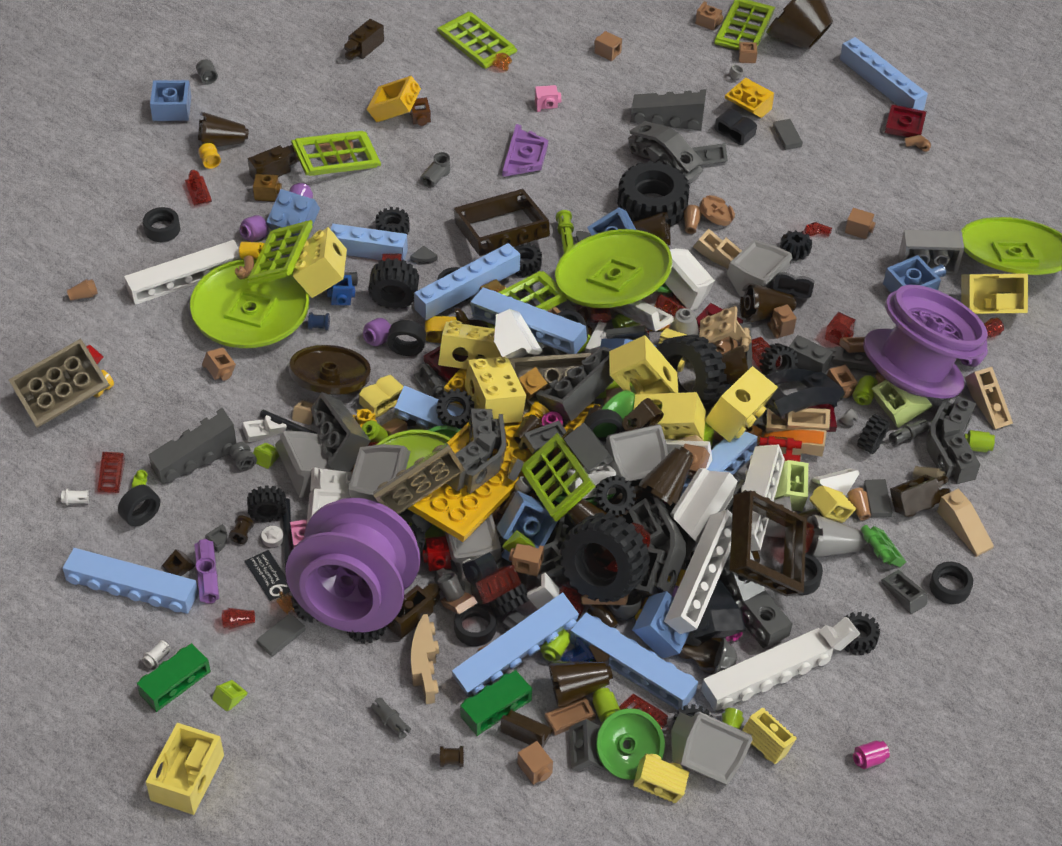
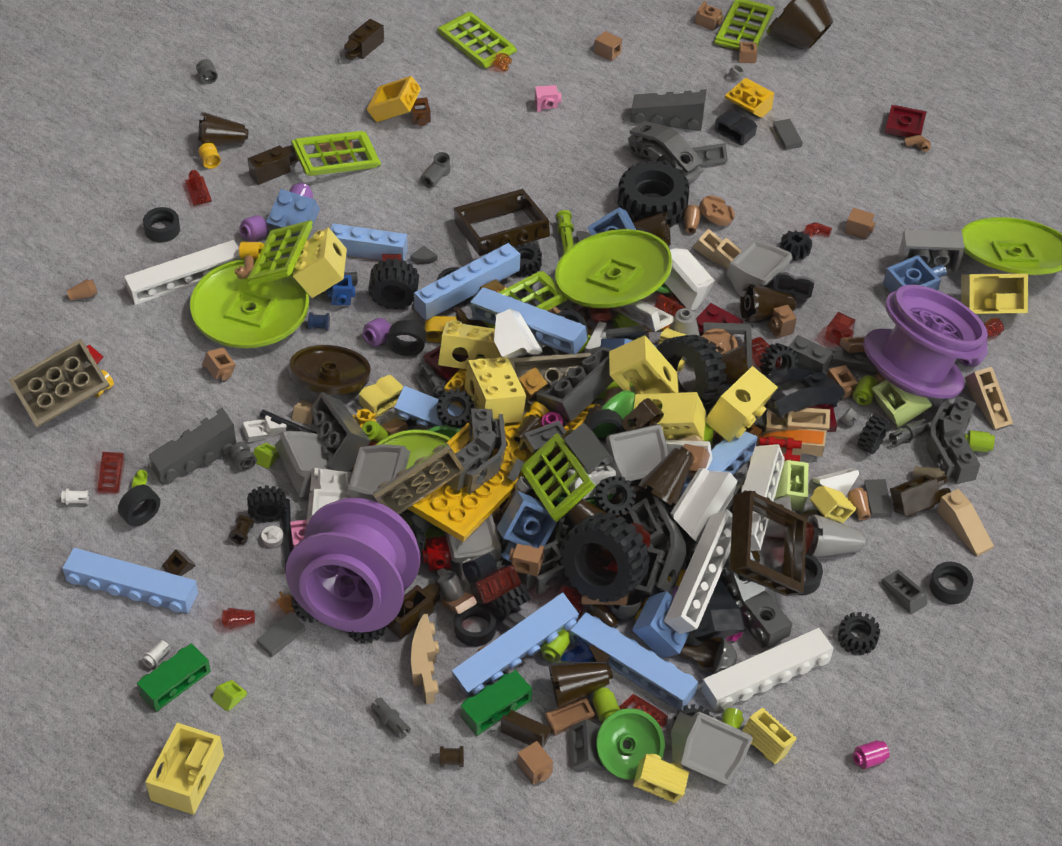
(170, 100): medium blue brick -> none
(206, 571): medium lavender piece -> none
(218, 536): dark grey tile -> none
(266, 187): pearl gold brick -> none
(268, 574): black sticker -> none
(393, 216): black tyre -> none
(517, 538): lime slope -> none
(525, 153): medium lavender wing -> none
(544, 593): white panel -> none
(725, 325): tan plate -> none
(840, 634): white panel -> none
(882, 75): light blue brick -> none
(882, 546): bright green plate -> none

